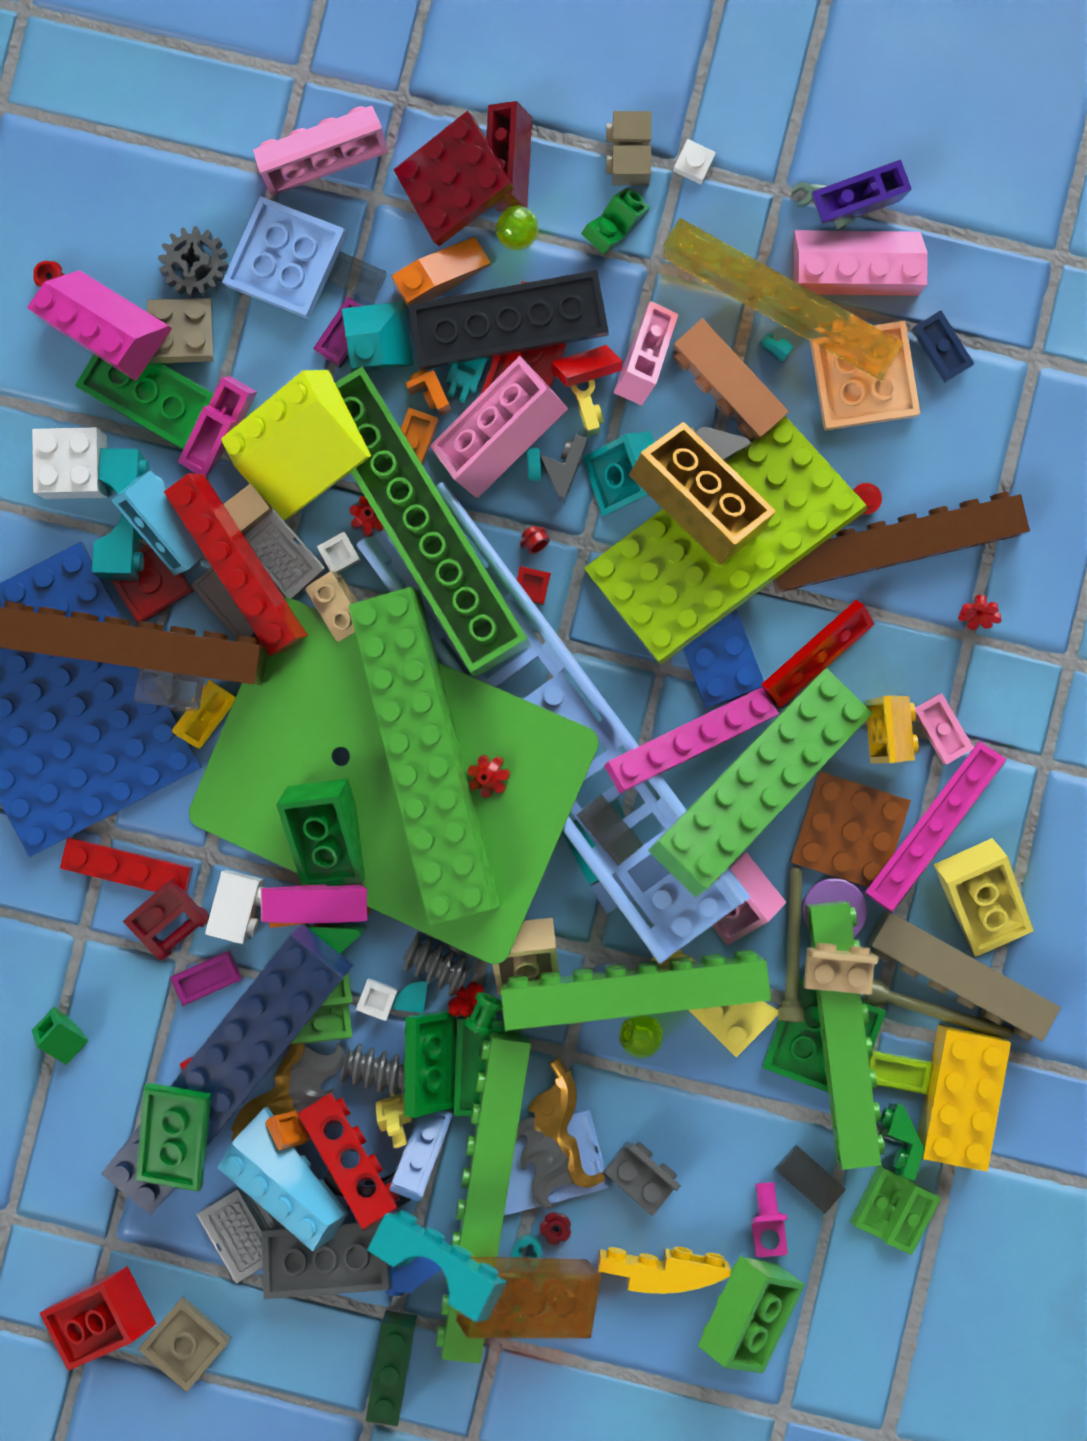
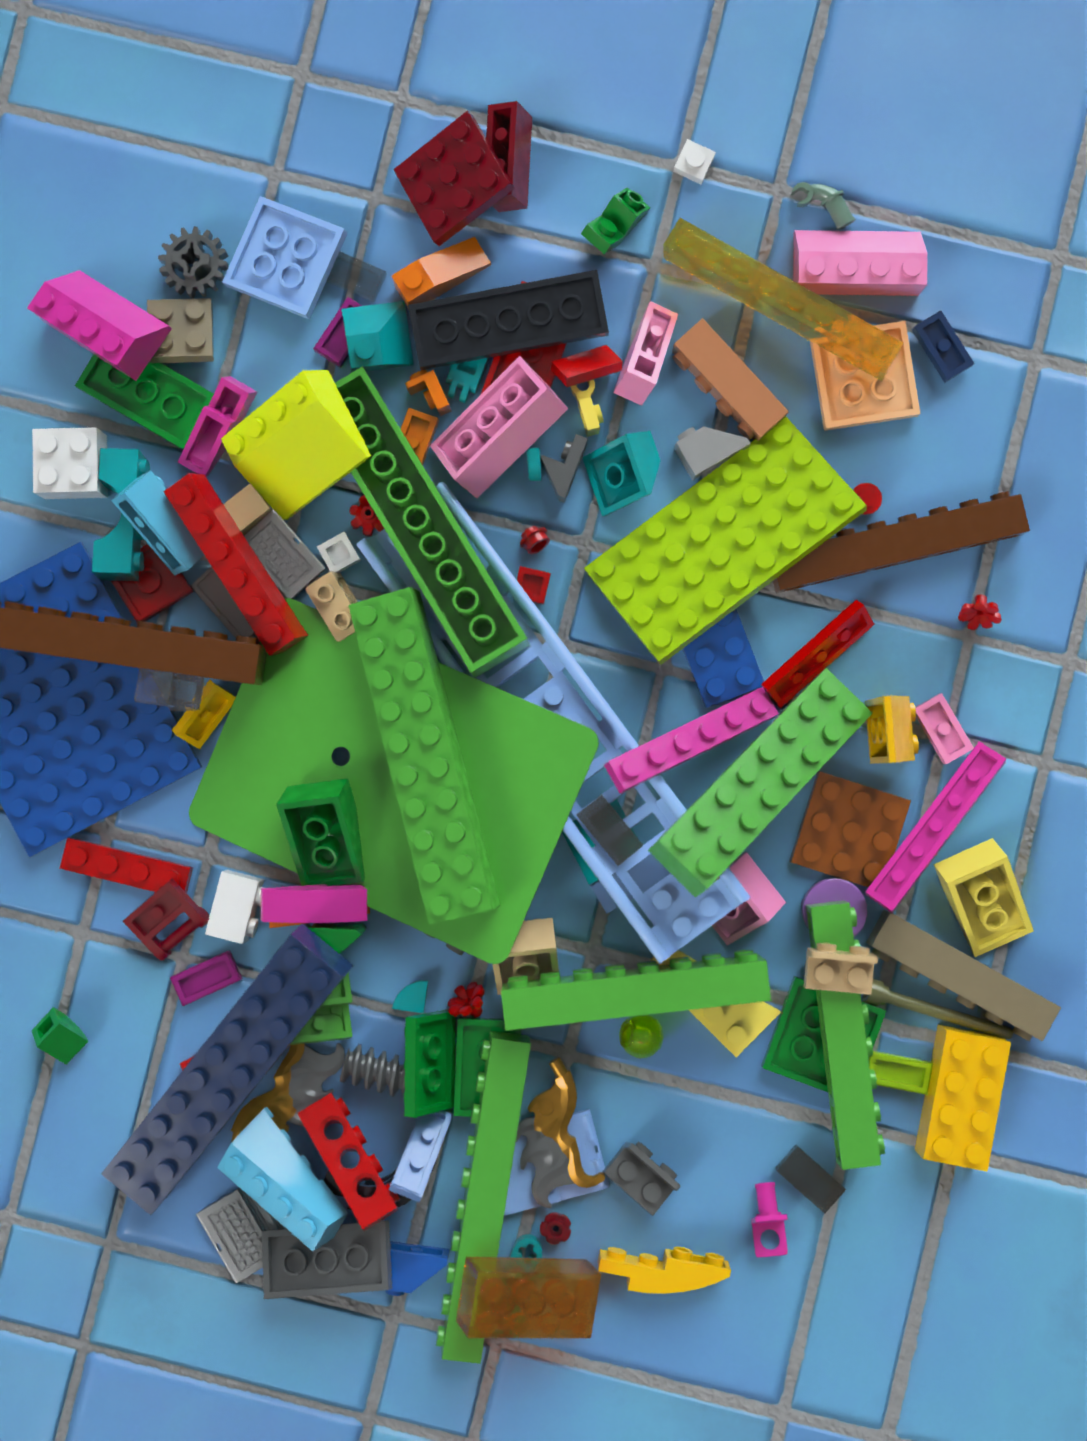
(44, 268): red plate -> none
(98, 1319): red slope -> none
(173, 1137): green tile -> none
(184, 1344): dark tan plate -> none
(287, 1130): orange tile -> none
(320, 150): bright pink slope -> none
(377, 999): white plate -> none
(391, 1118): light yellow plate -> none
(391, 1368): dark green brick -> none
(436, 964): dark grey piece -> none
(472, 1286): teal arch -> none
(483, 1014): green bush -> none
(494, 776): red plant -> none
(517, 228): clear neon green piece -> none
(630, 148): dark tan piece -> none
(701, 493): pearl gold brick -> none
(751, 1315): bright green brick -> none
(779, 349): teal tile -> none
(791, 1008): olive piece -> none
(862, 193): dark purple slope -> none
(895, 1210): bright green slope -> none
(898, 1126): green slope -> none

